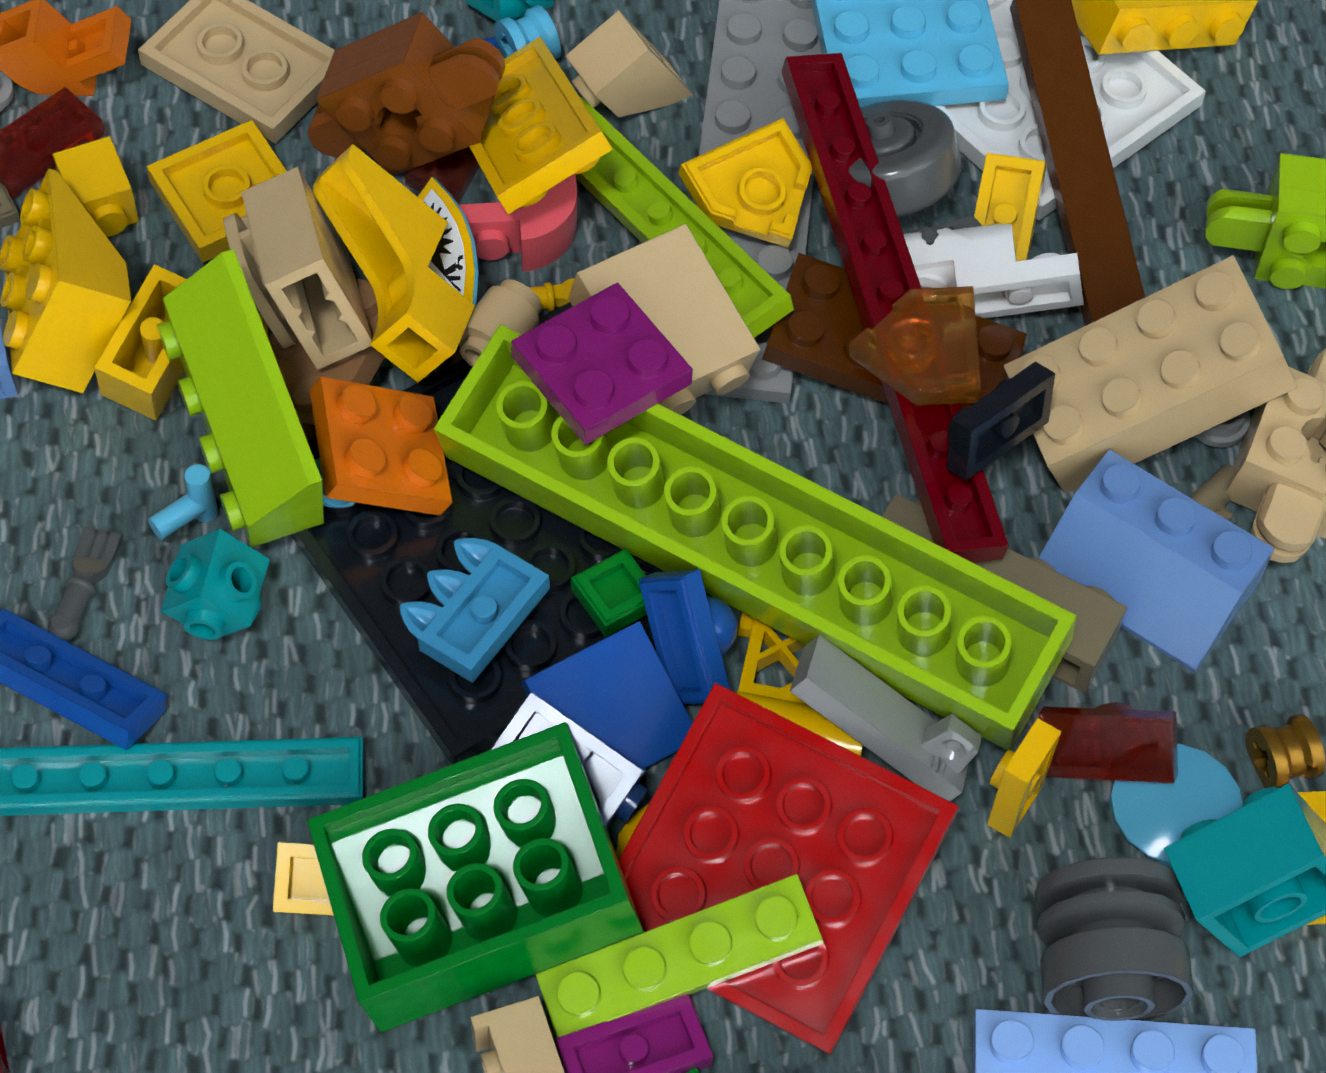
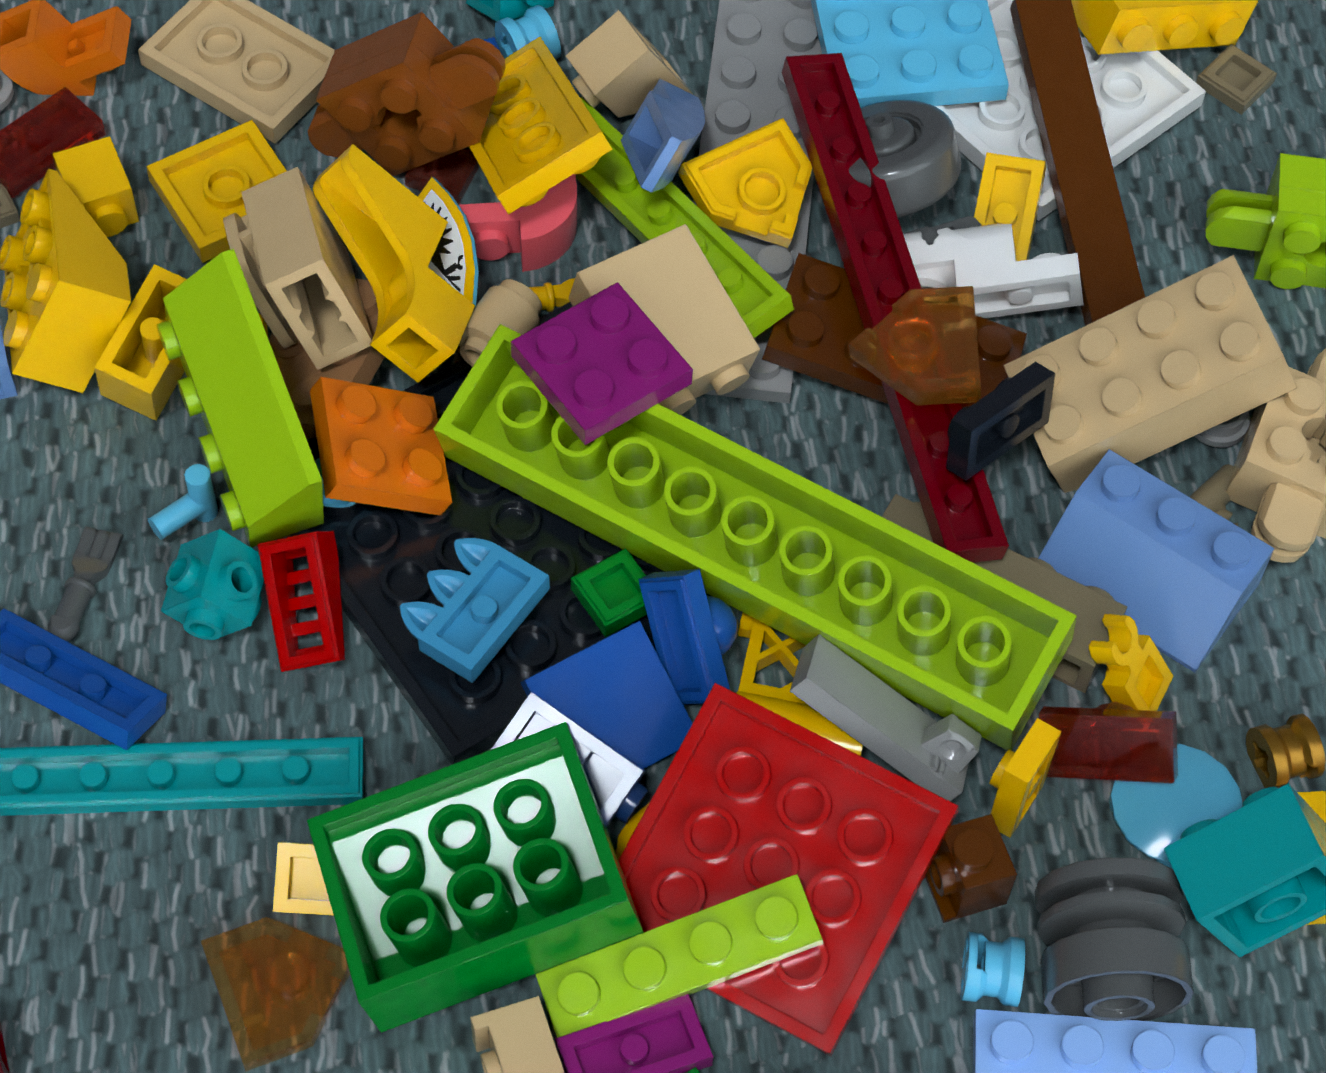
(274, 987): none -> clear orange plate
(279, 581): none -> red slope
(662, 134): none -> medium blue slope
(971, 870): none -> reddish brown brick
(999, 971): none -> medium azure wheel
(1134, 665): none -> yellow plate
(1236, 79): none -> dark tan tile

